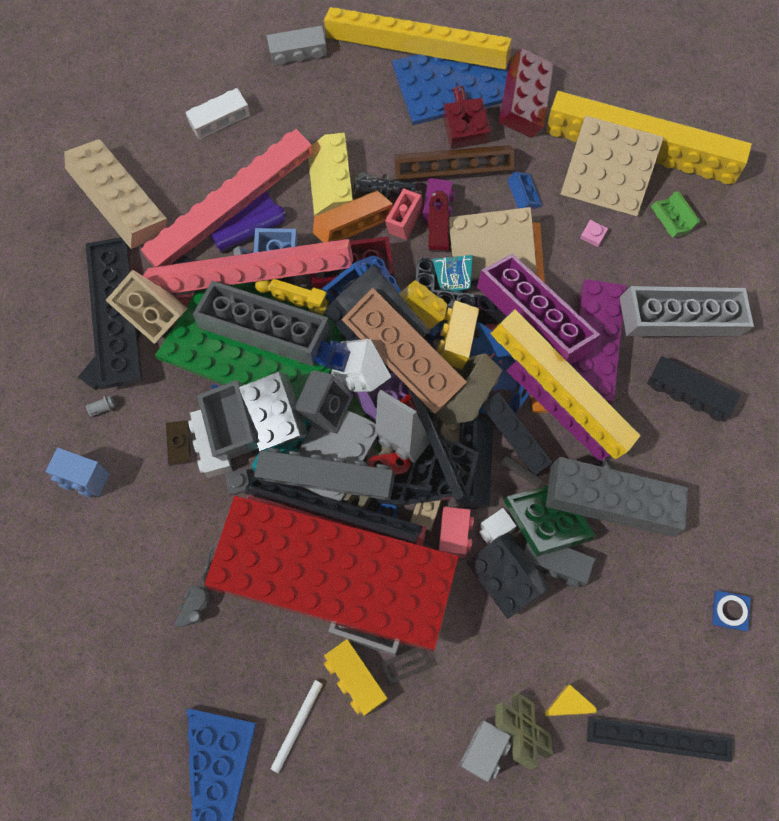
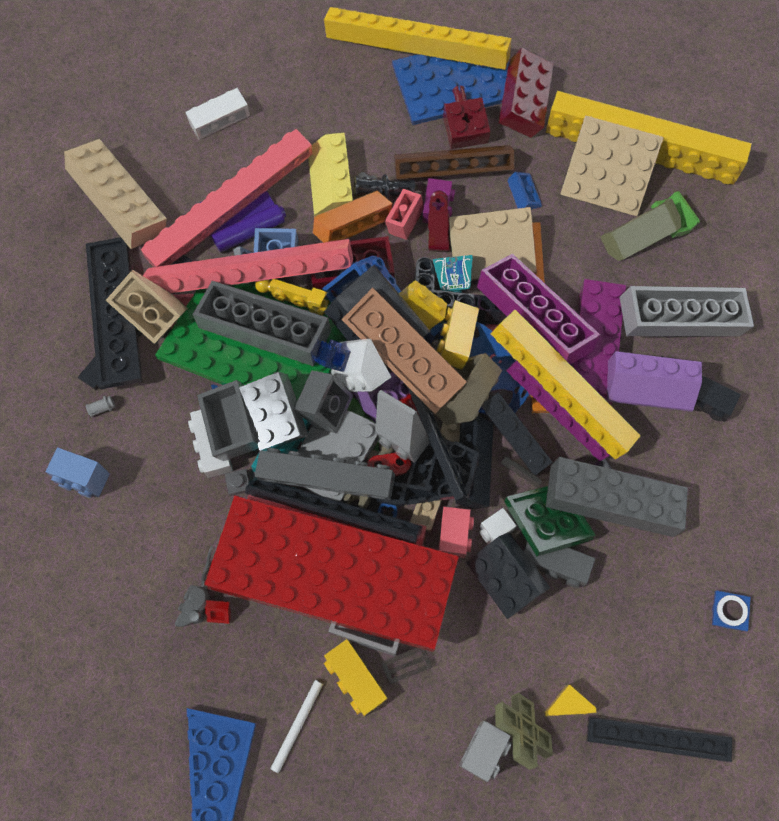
(178, 442): dark brown plate -> none
(218, 612): none -> red plate
(297, 45): light grey brick -> none
(594, 233): bright pink plate -> none
(642, 231): none -> olive piece
(653, 381): none -> medium lavender slope

